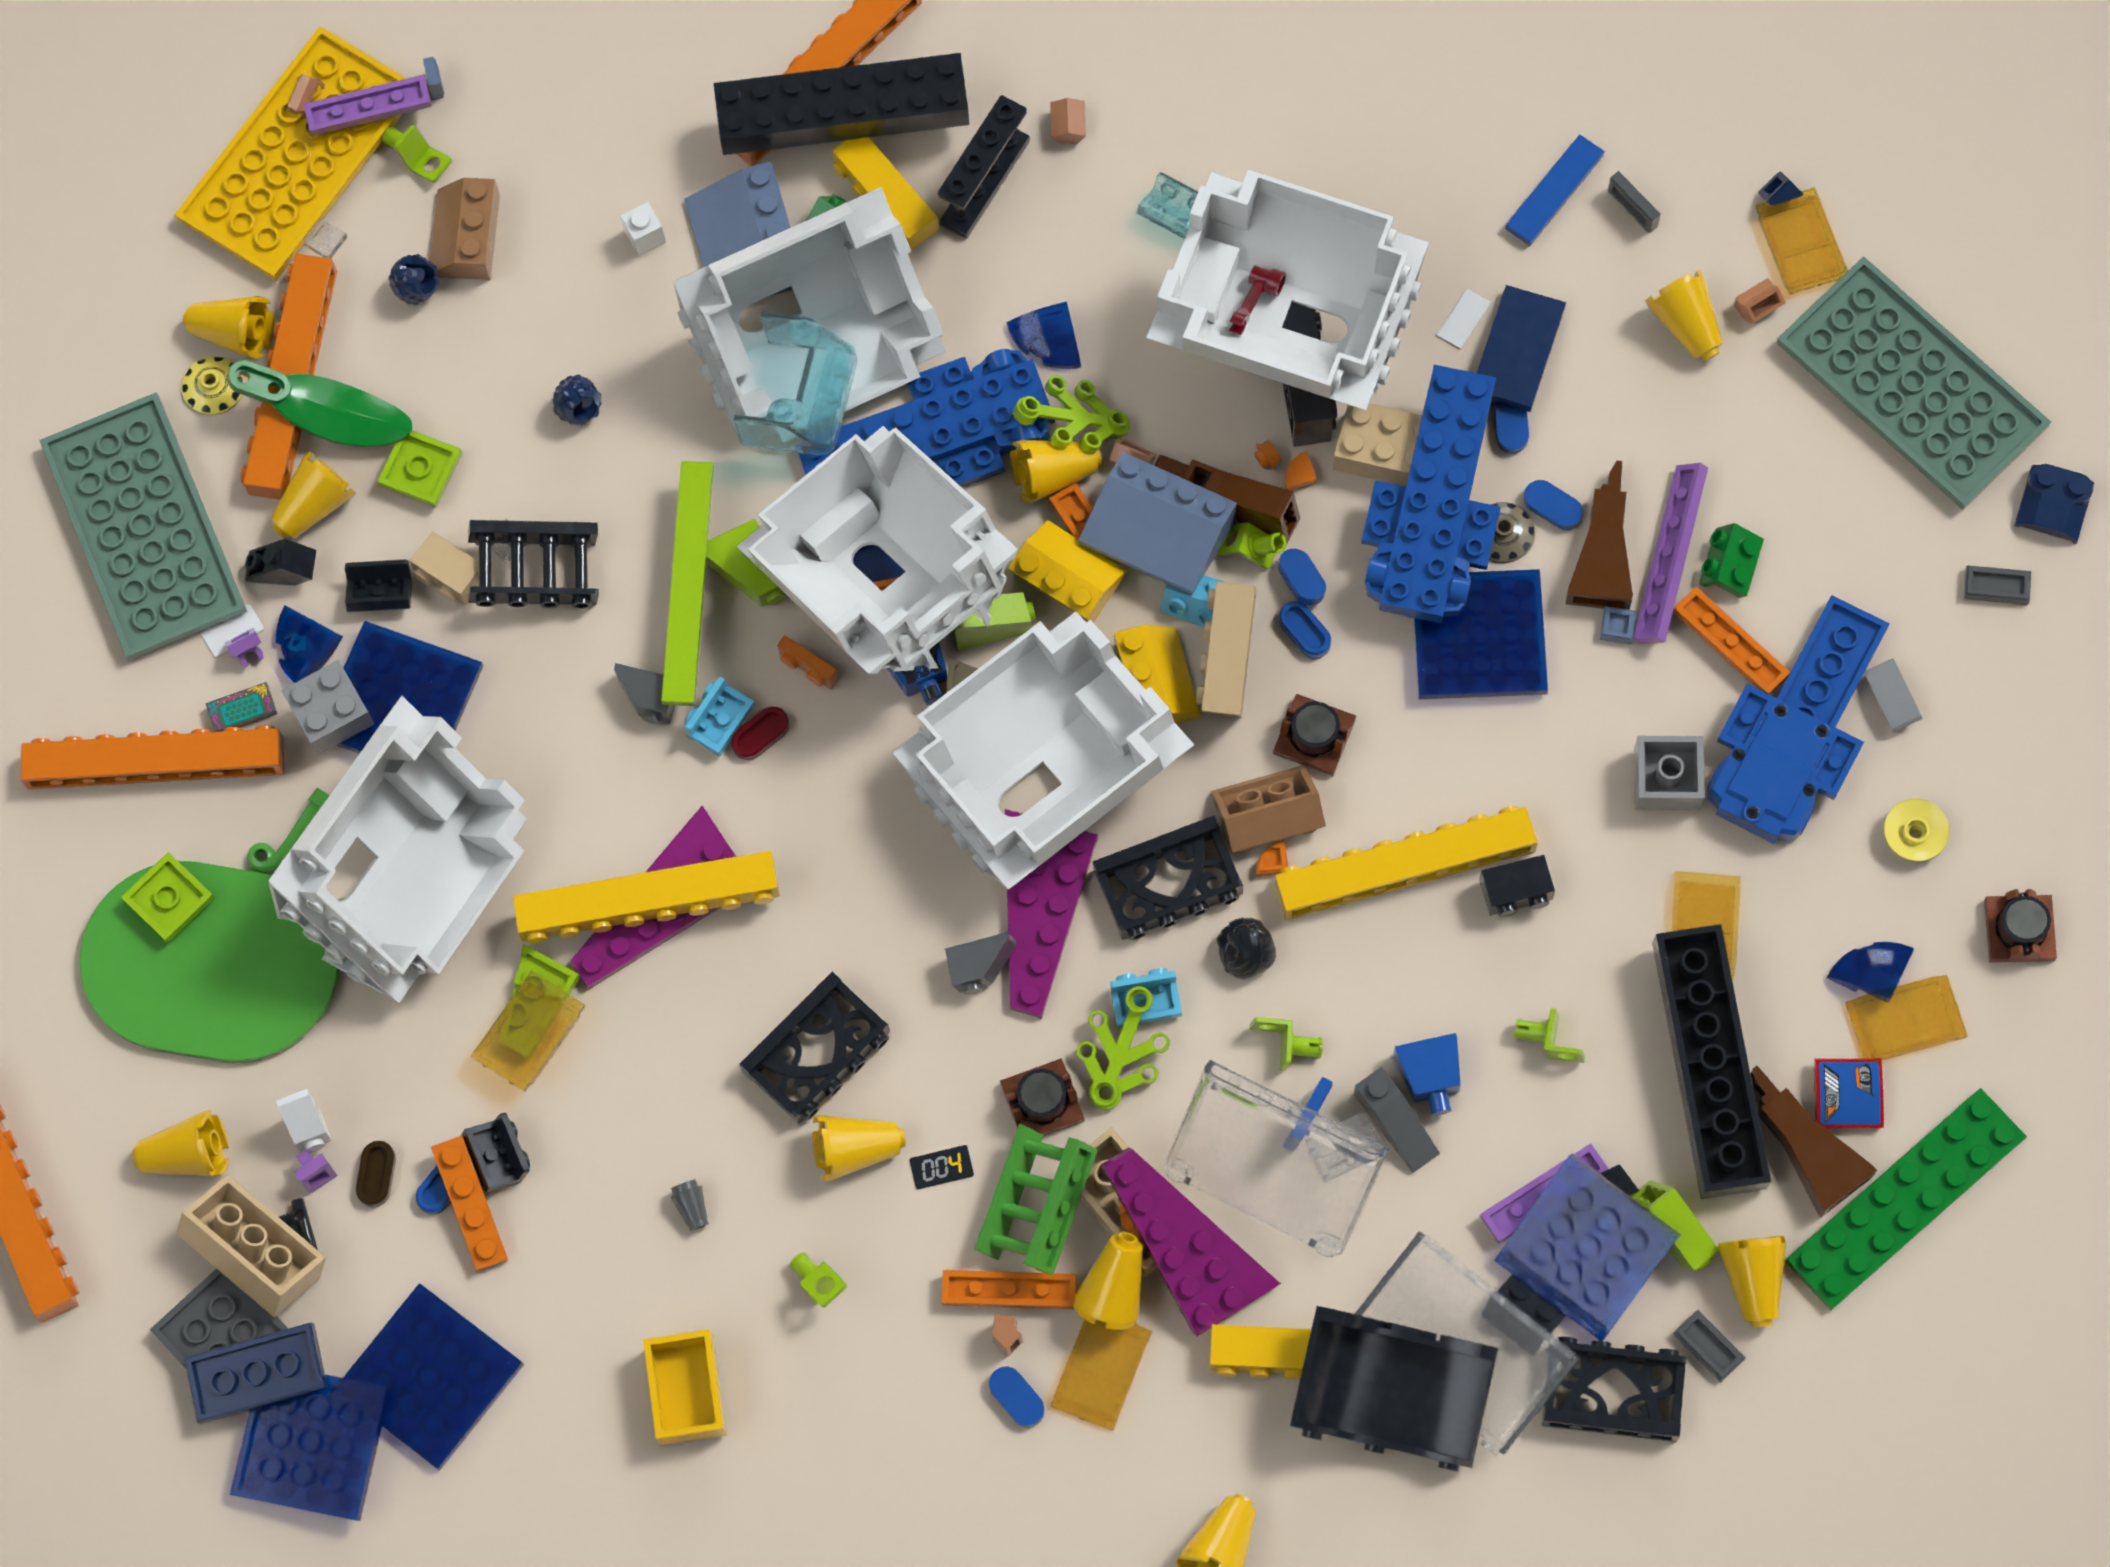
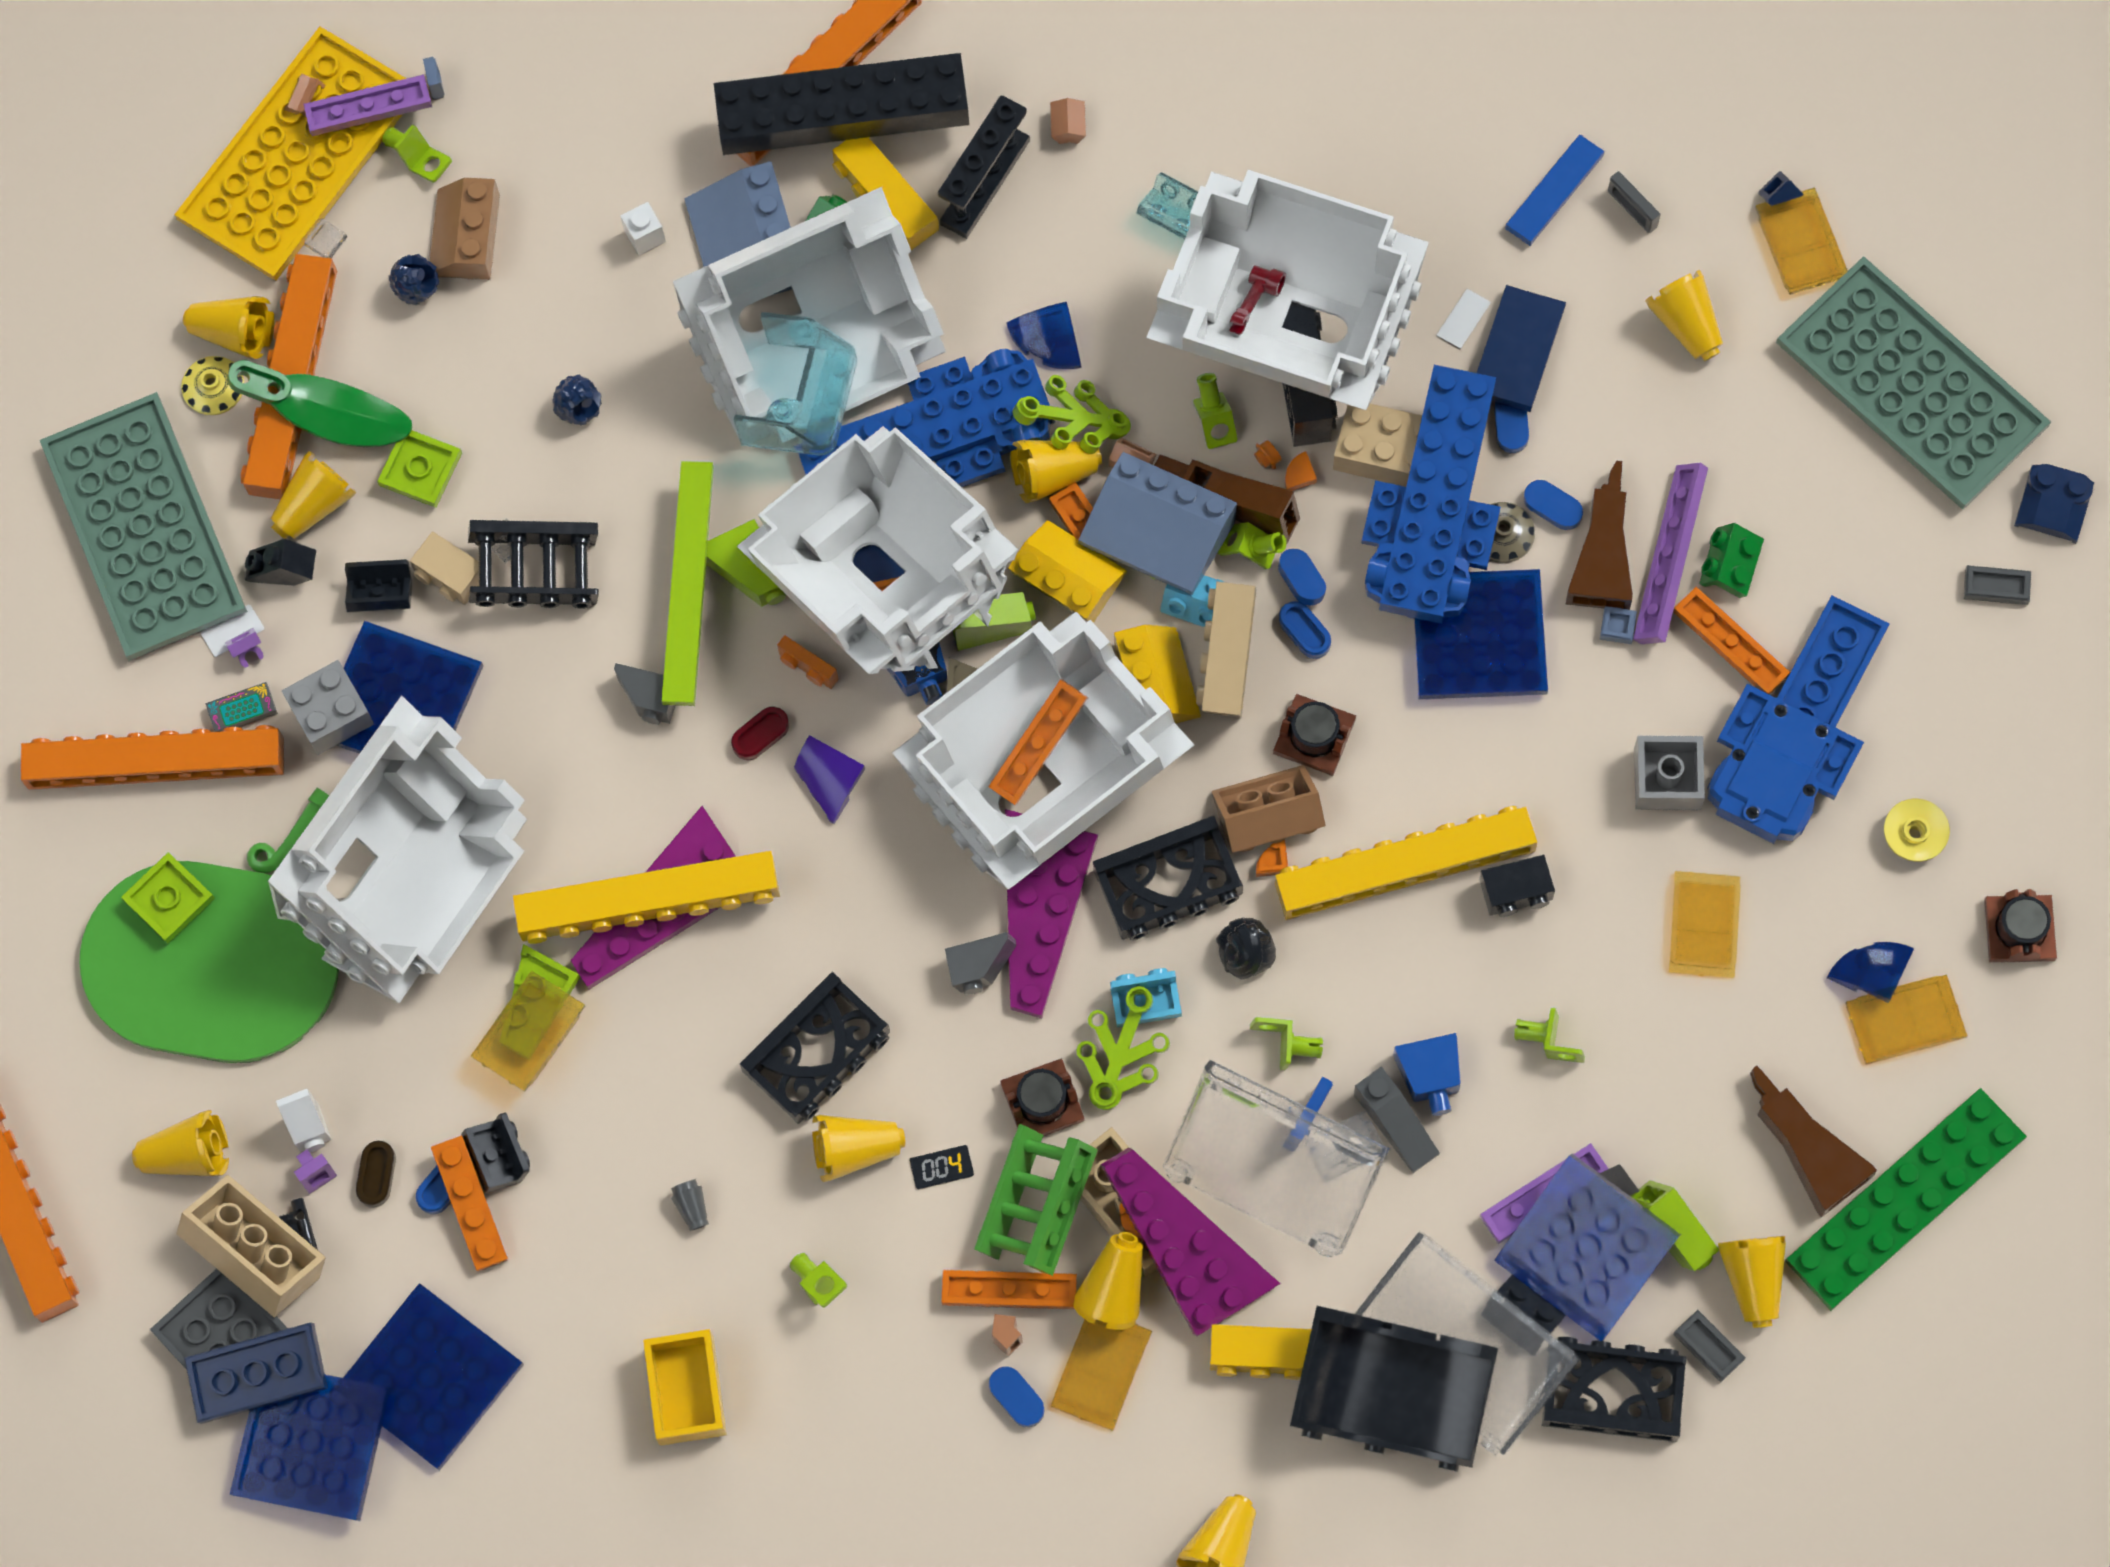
(304, 644): clear blue brick -> none
(718, 716): medium azure bracket -> none
(828, 775): none -> dark purple slope
(1038, 742): none -> orange plate
(1214, 410): none -> lime bracket
(1711, 1061): black brick -> none
(1759, 301): nougat piece -> none
(1849, 1092): slope -> none
(1893, 695): light grey slope -> none

